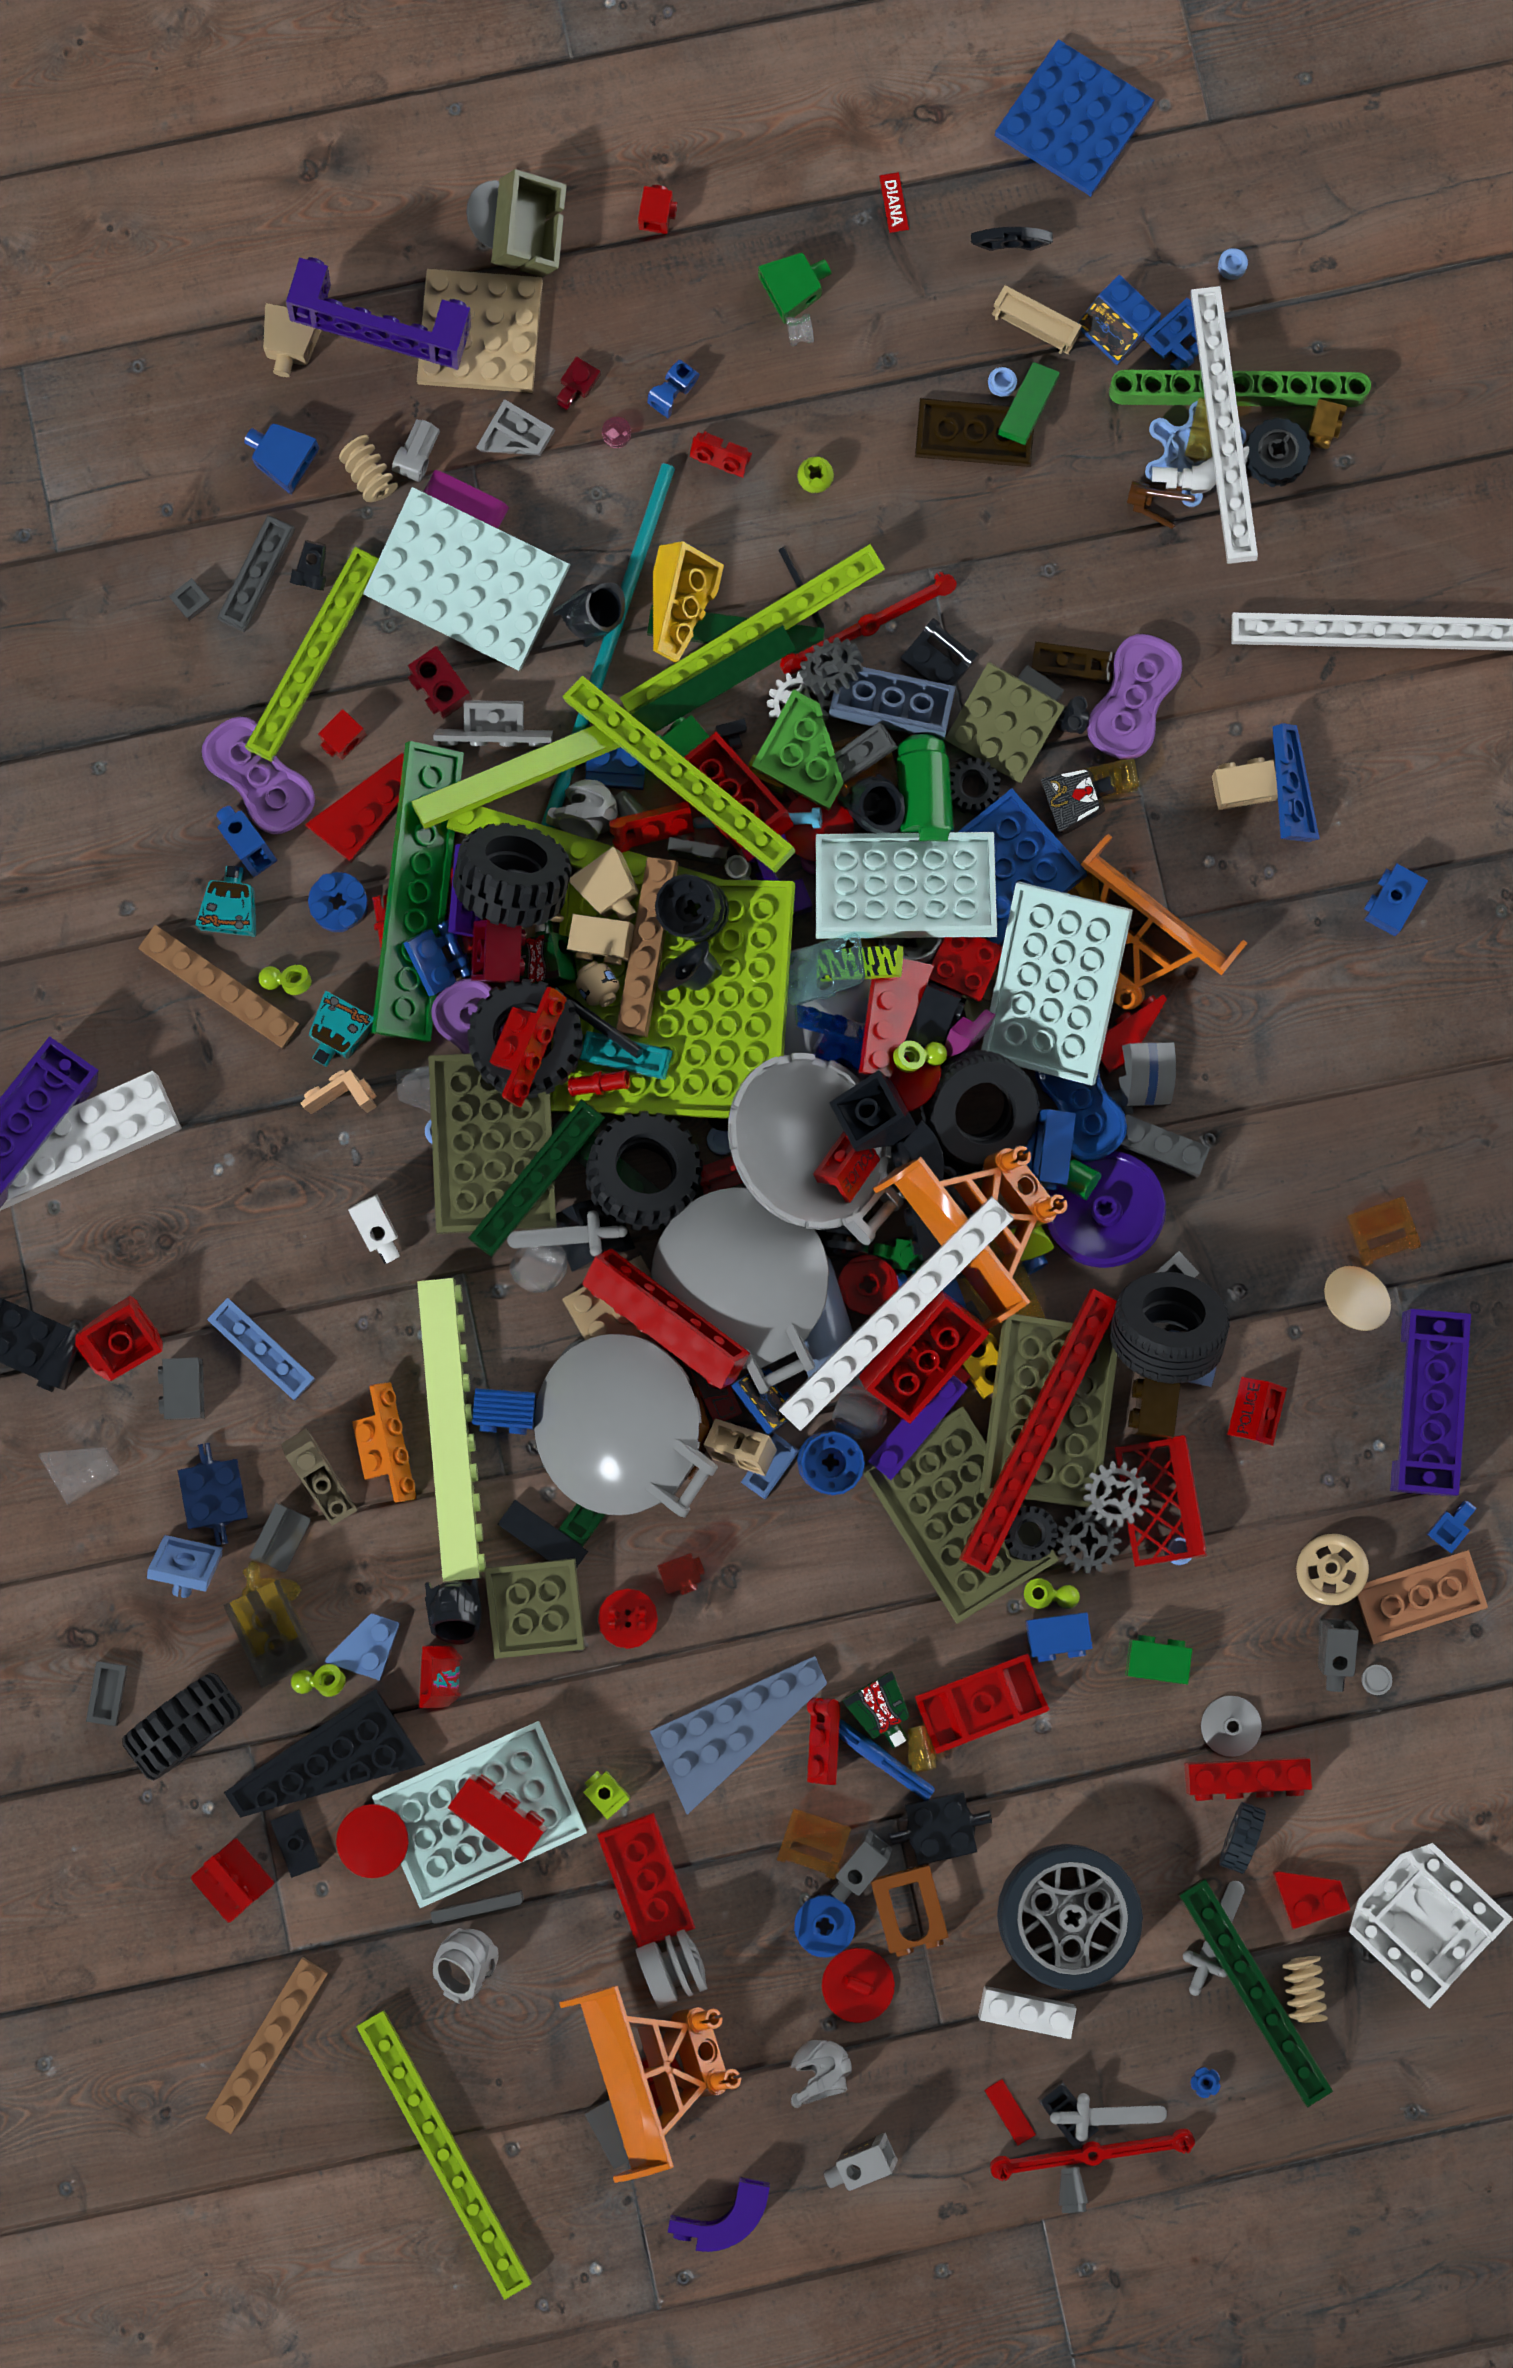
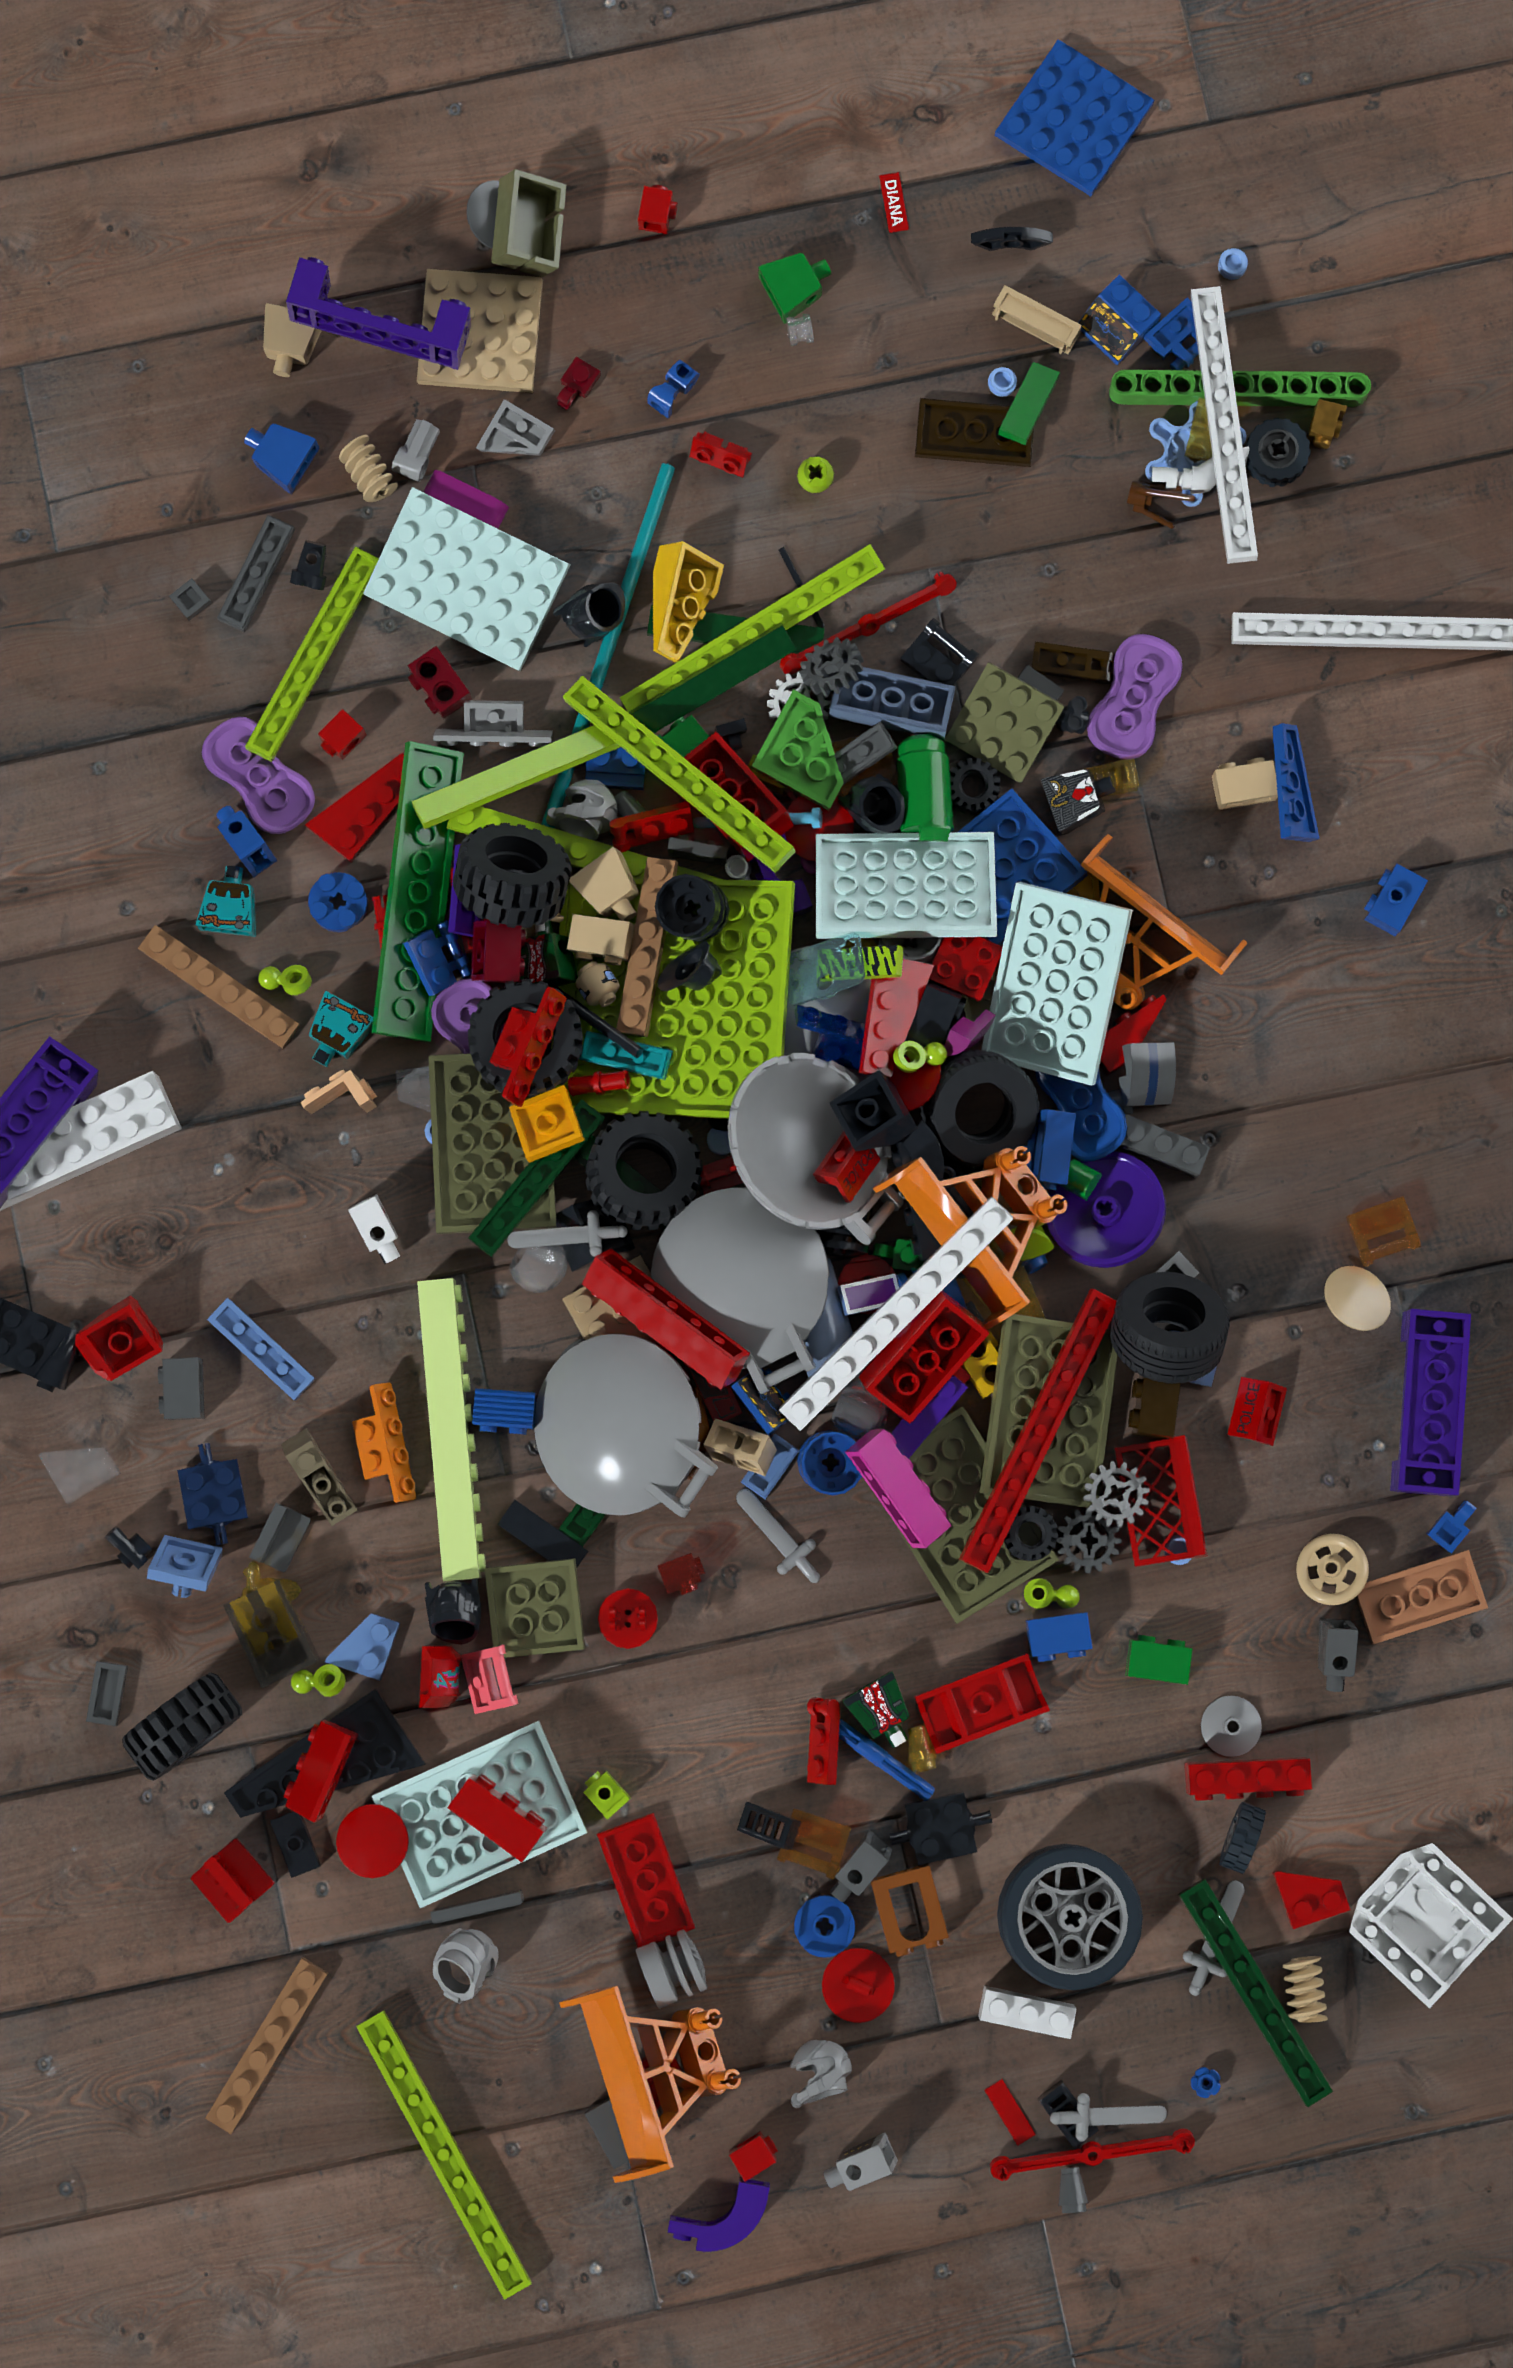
(132, 1550): none -> black plate
(319, 1770): none -> red slope
(482, 1680): none -> coral plate
(546, 1123): none -> light orange plate
(616, 432): clear pink tile -> none
(719, 1737): sand blue wing -> none
(753, 2155): none -> red brick
(788, 1832): none -> black slope
(792, 1552): none -> light grey sword
(867, 1294): none -> dark purple tile
(899, 1488): none -> dark pink brick
(1376, 1679): light grey piece -> none

